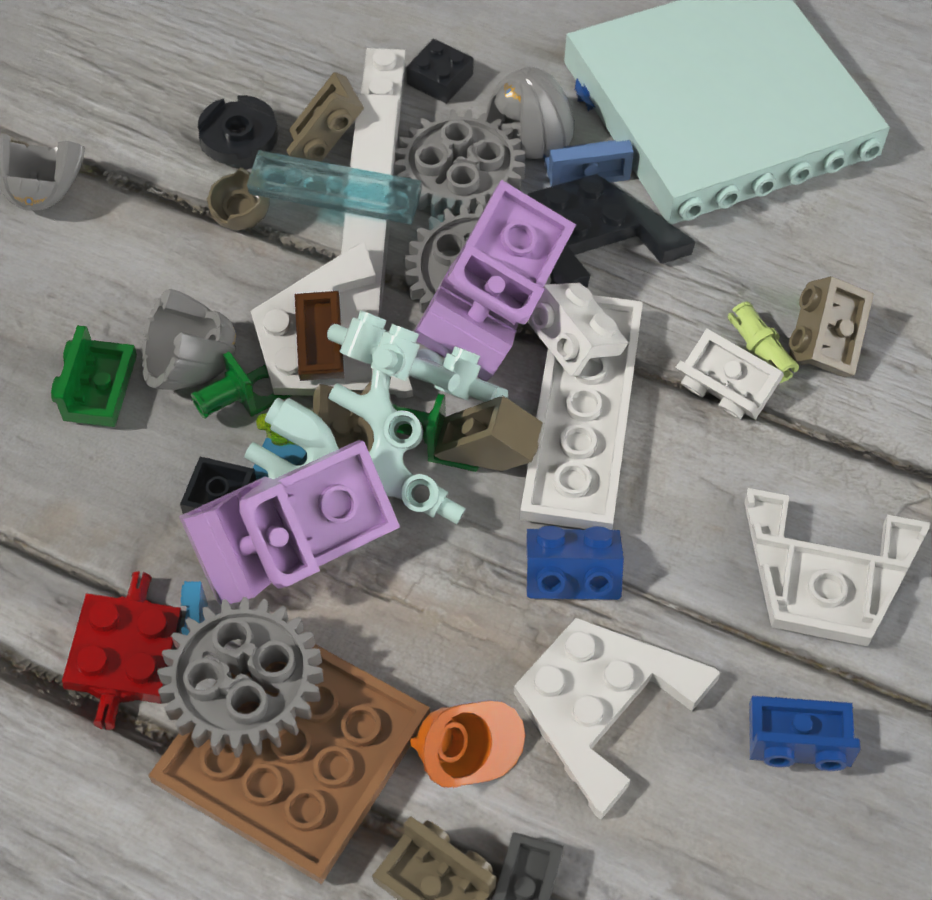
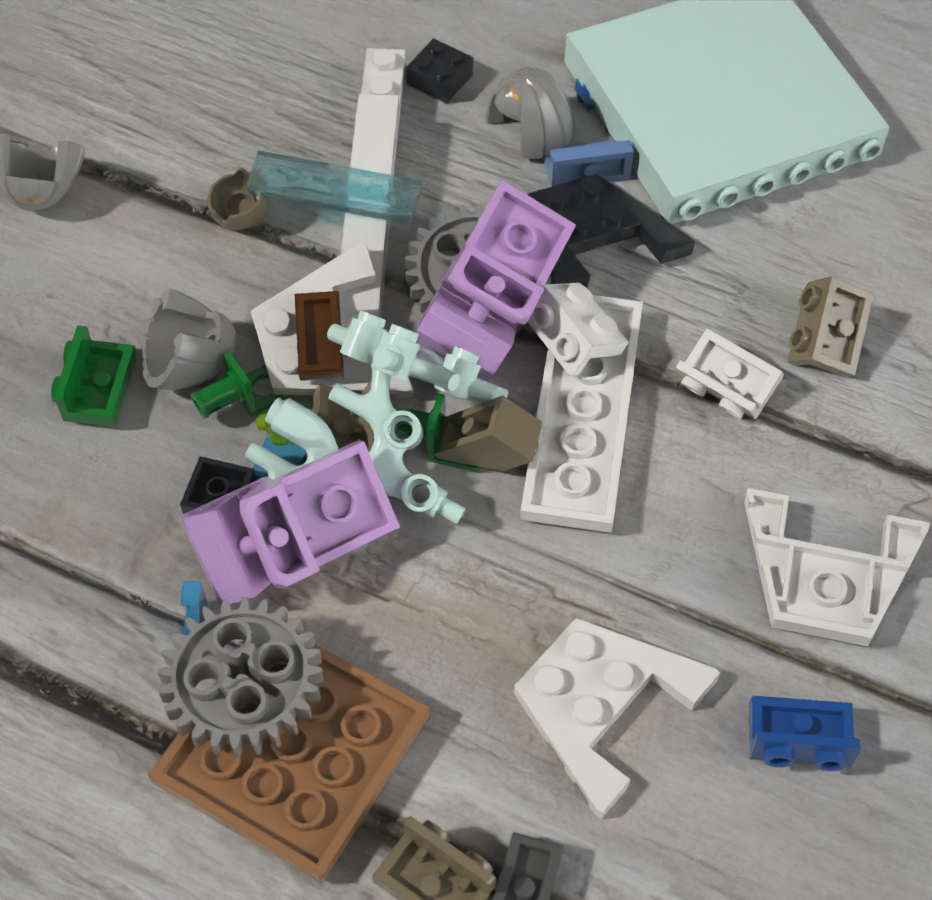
(120, 649): red plate -> none
(237, 148): black plate -> none
(325, 119): dark tan bracket -> none
(459, 160): light grey gear -> none
(470, 743): orange piece -> none
(574, 563): blue bracket -> none
(762, 340): yellowish green pin -> none

